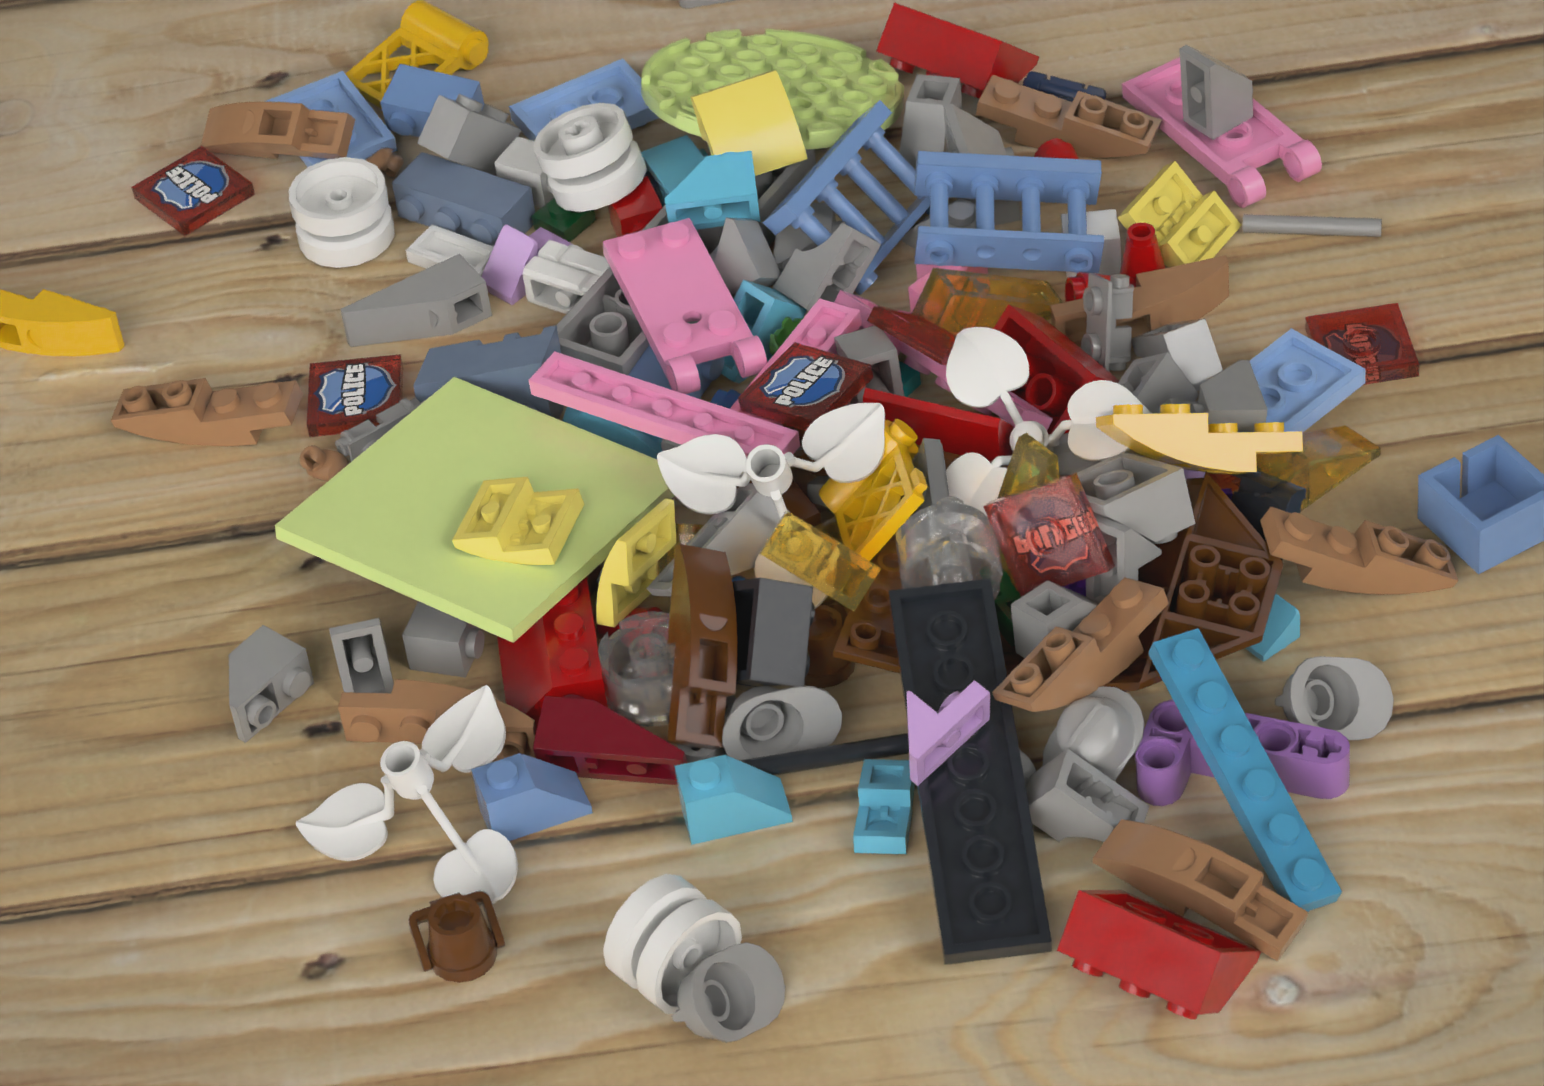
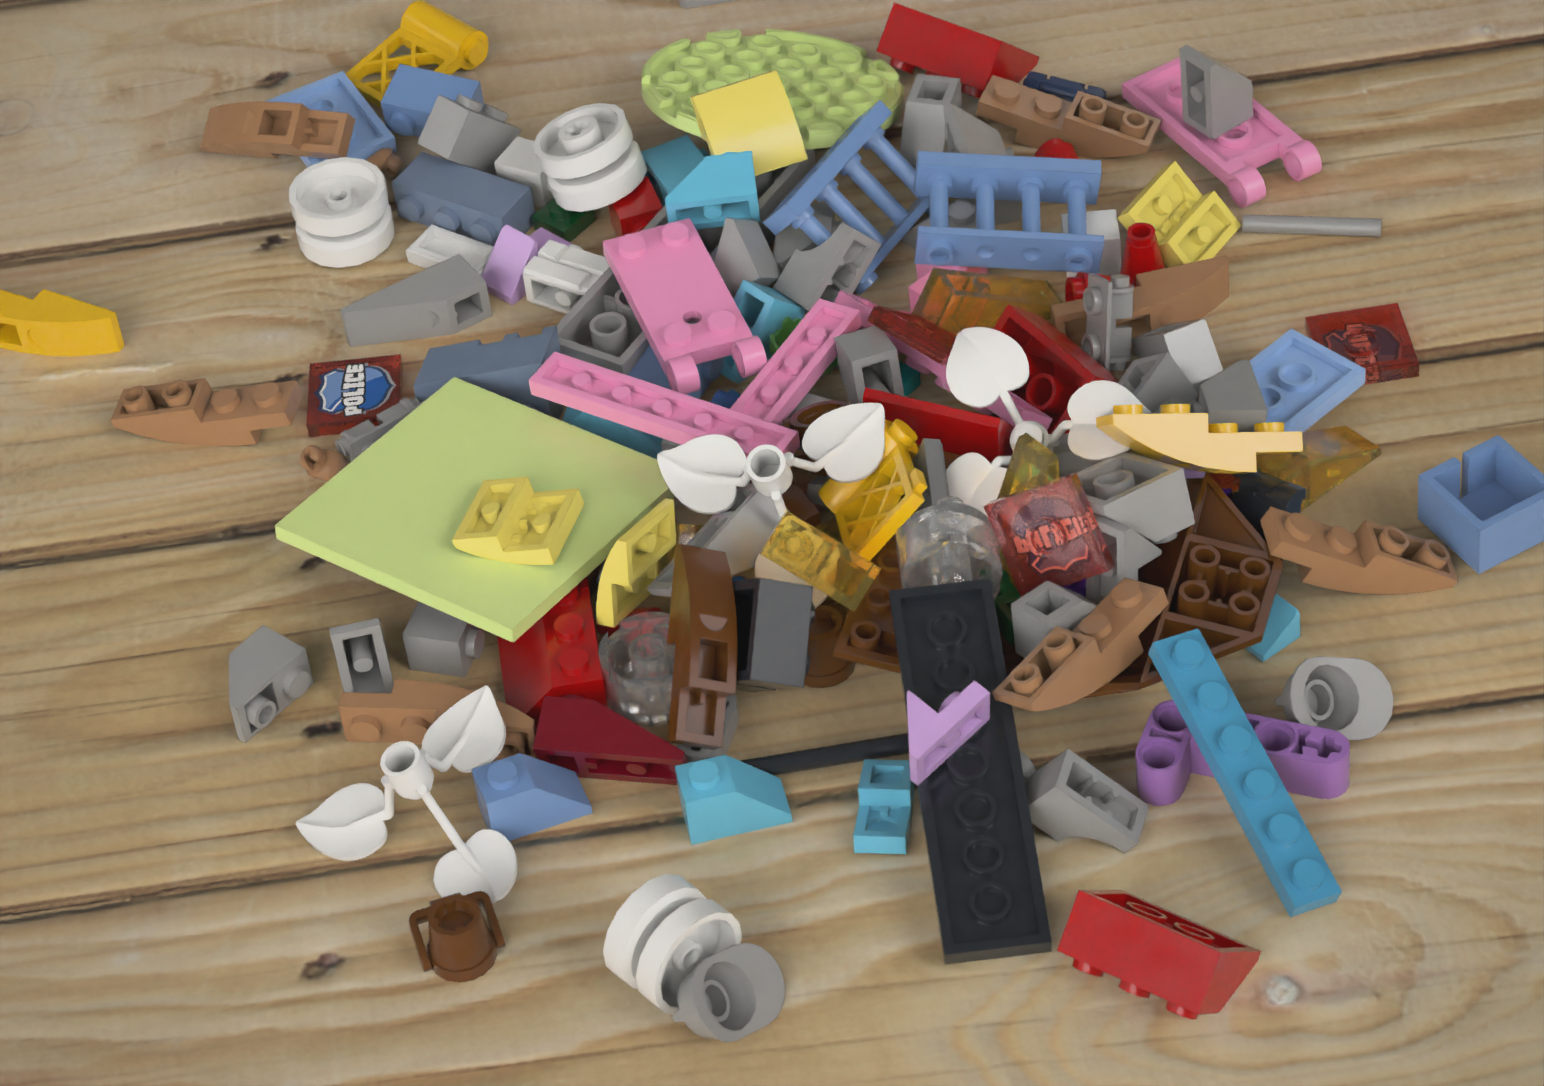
(193, 190): tile -> none
(609, 84): light blue plate -> none
(780, 721): light grey piece -> none
(805, 386): tile -> none
(1099, 729): light grey piece -> none
(1203, 879): medium nougat slope -> none

